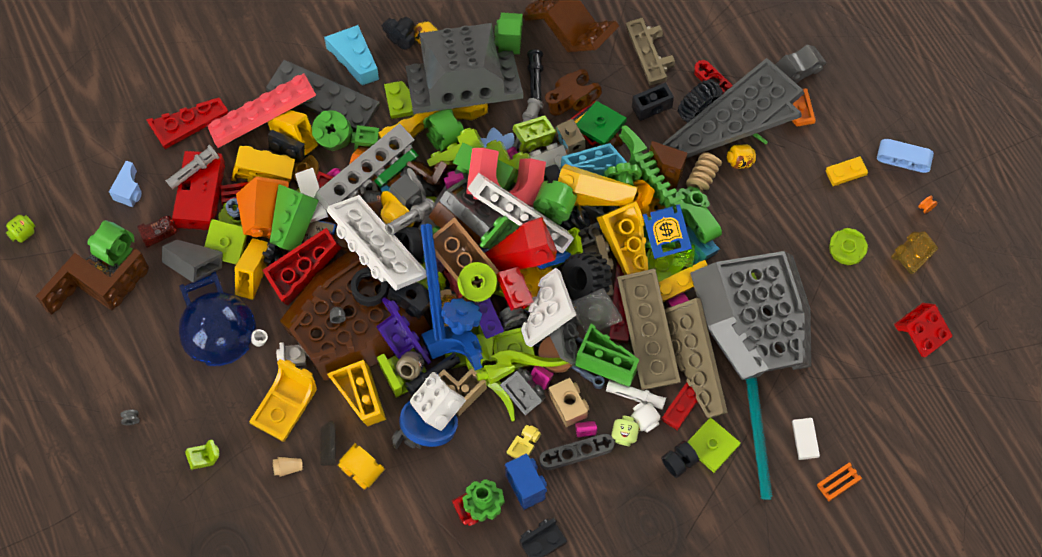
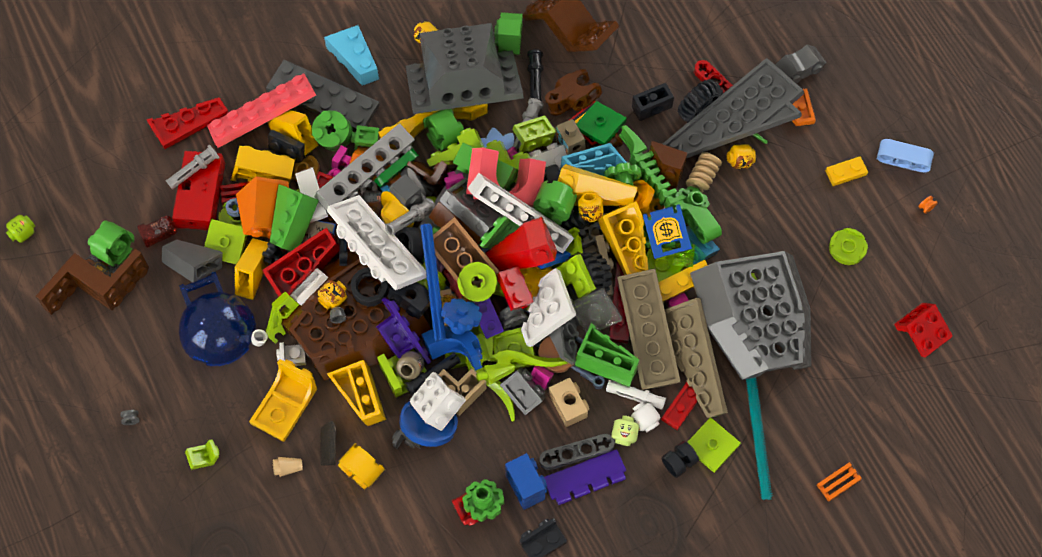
(124, 188): light blue arch -> none
(275, 320): none -> lime piece
(309, 286): none -> white tile
(332, 294): none -> yellow head
(341, 158): none -> dark pink tile
(342, 252): none -> black bar
(398, 99): lime wing -> none
(400, 31): black plant -> none
(522, 446): light yellow plate -> none
(576, 272): none -> lime plate
(580, 476): none -> dark purple windscreen
(586, 429): dark pink slope -> none
(590, 207): none -> yellow head
(642, 40): dark tan hinge -> none
(805, 438): white tile -> none
(915, 251): clear yellow bracket -> none

